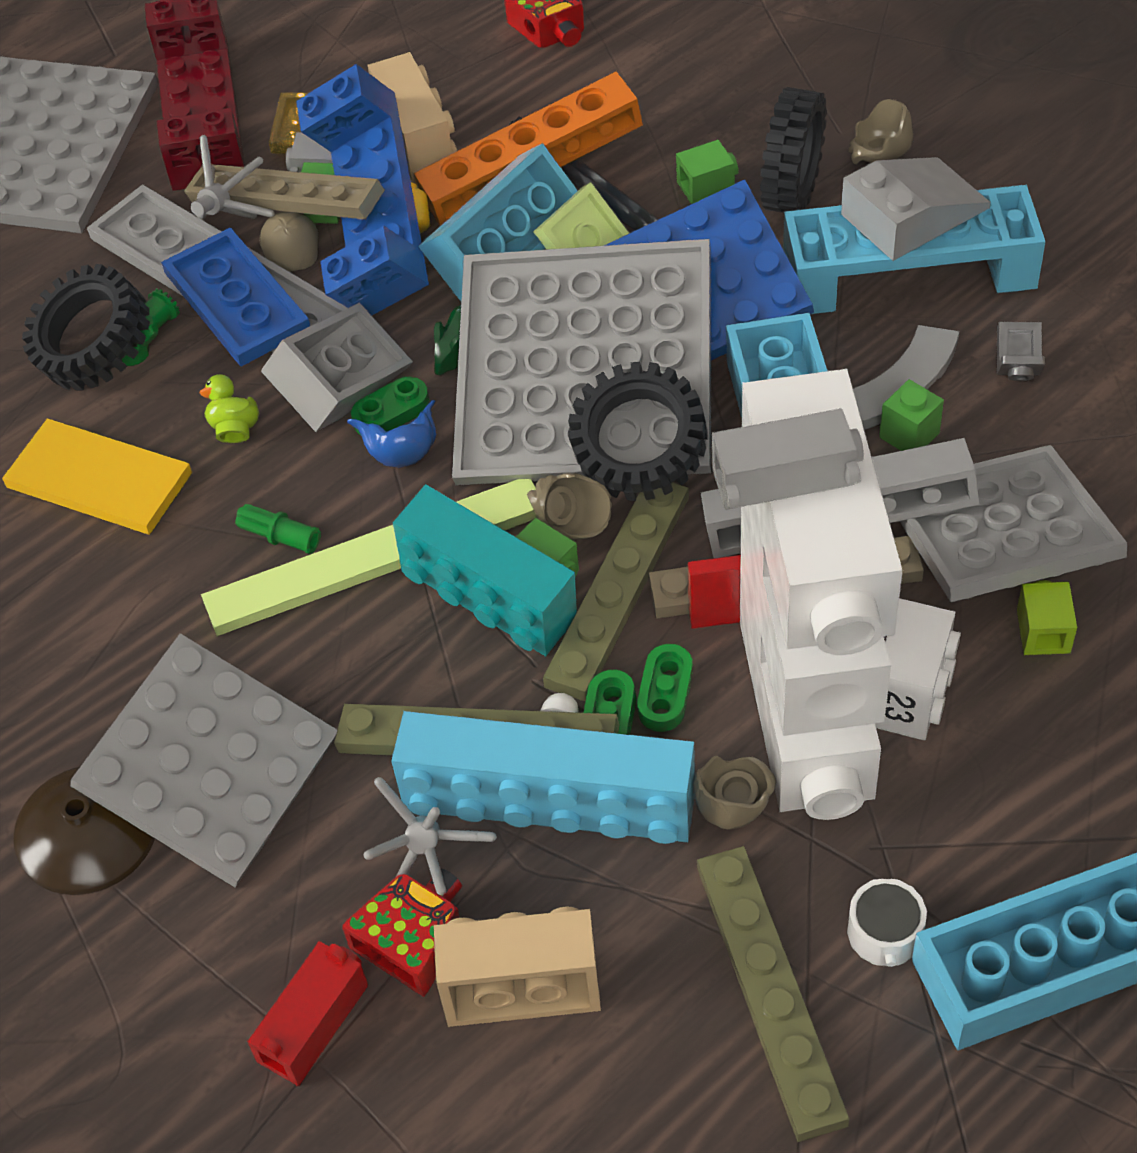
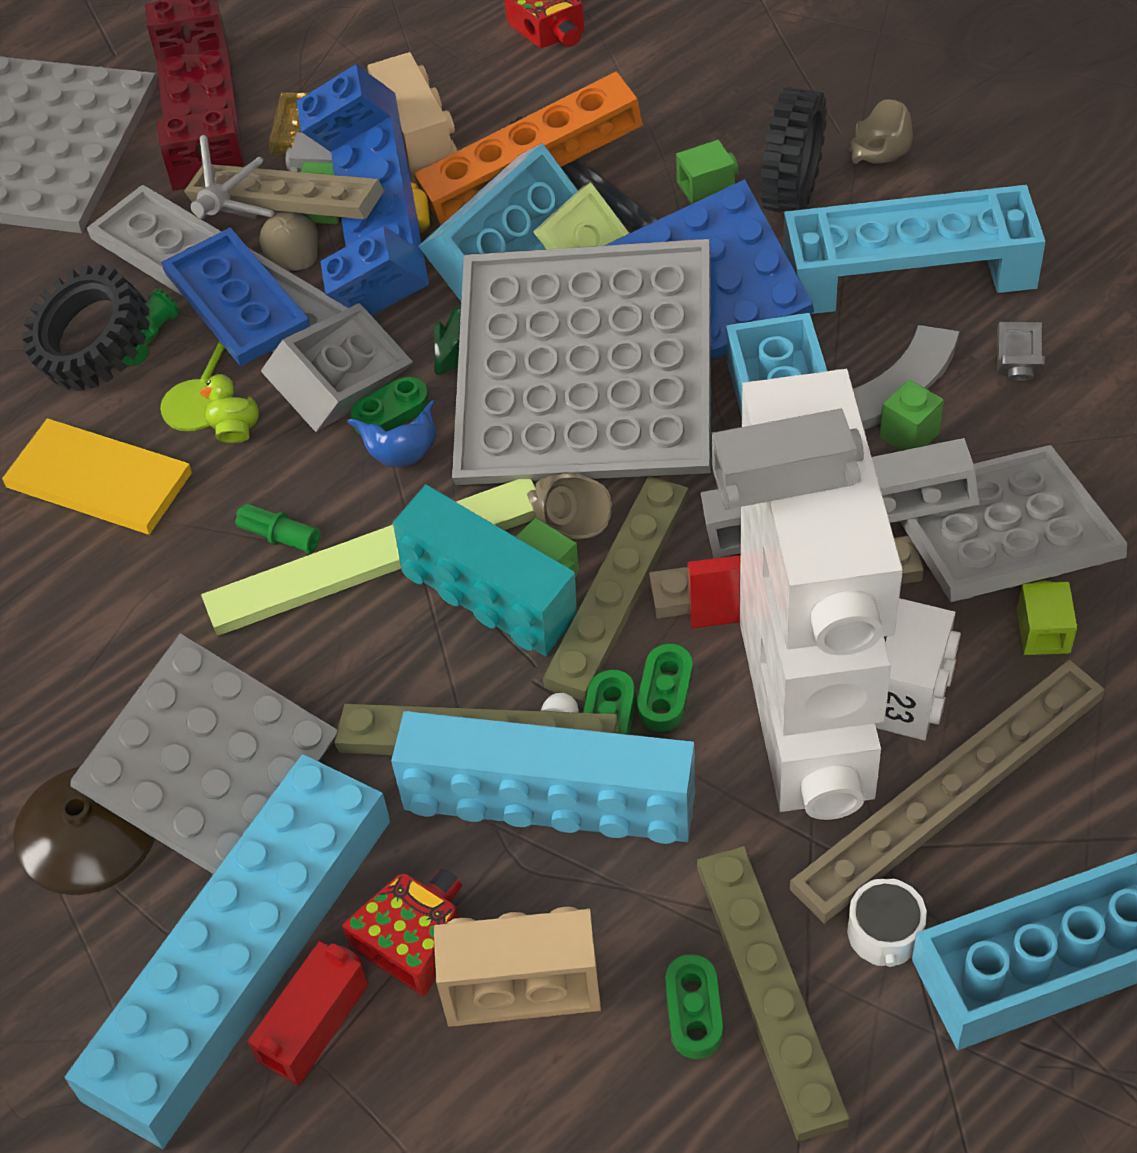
(183, 404): none -> lime piece
(229, 951): none -> medium azure brick
(421, 837): light grey plant -> none
(625, 387): black tyre -> none
(694, 1009): none -> green plate
(733, 790): dark tan hair -> none
(908, 202): light grey slope -> none
(946, 790): none -> dark tan plate

